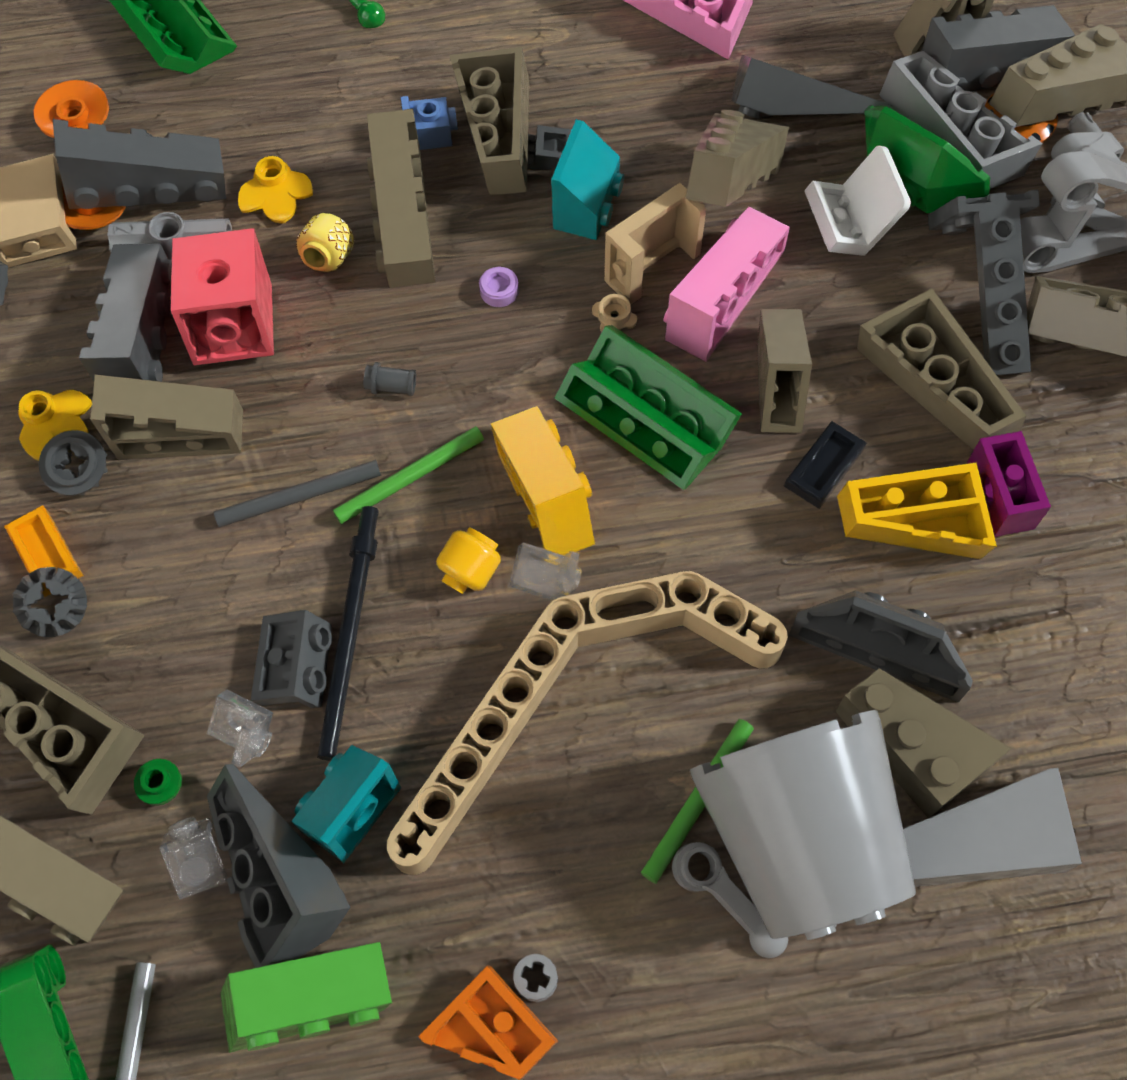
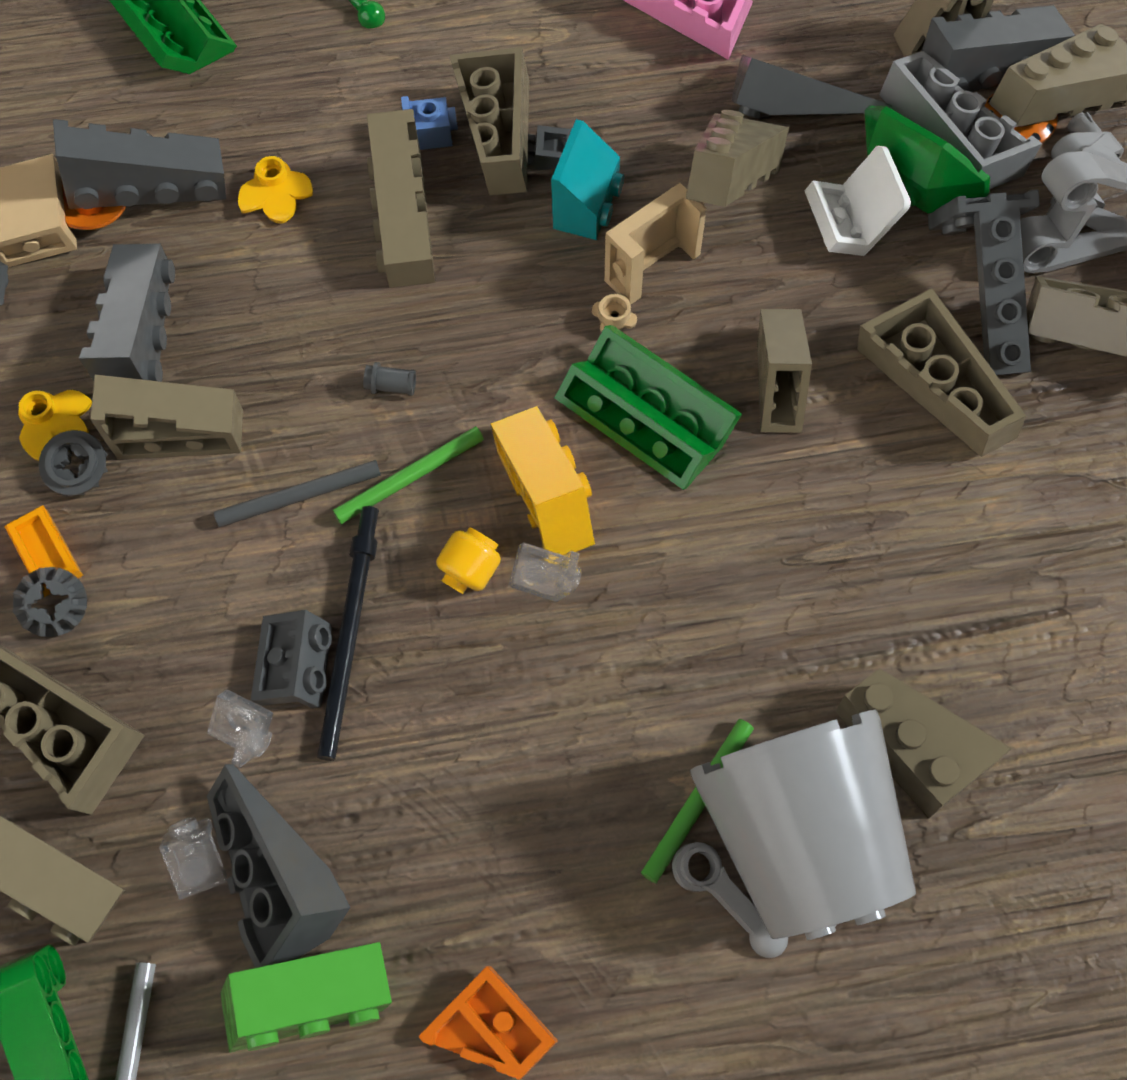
(72, 101): orange dish -> none
(162, 230): light grey piece -> none
(166, 791): green plate -> none
(222, 296): coral brick -> none
(325, 242): light yellow head -> none
(346, 801): teal slope -> none
(498, 286): lavender tile -> none
(538, 679): tan beam -> none
(549, 972): light grey bush -> none
(723, 282): bright pink wedge -> none
(825, 464): black tile -> none
(887, 638): dark grey wedge -> none
(921, 510): yellow wedge -> none
(997, 836): light grey slope -> none
(1010, 483): magenta brick -> none

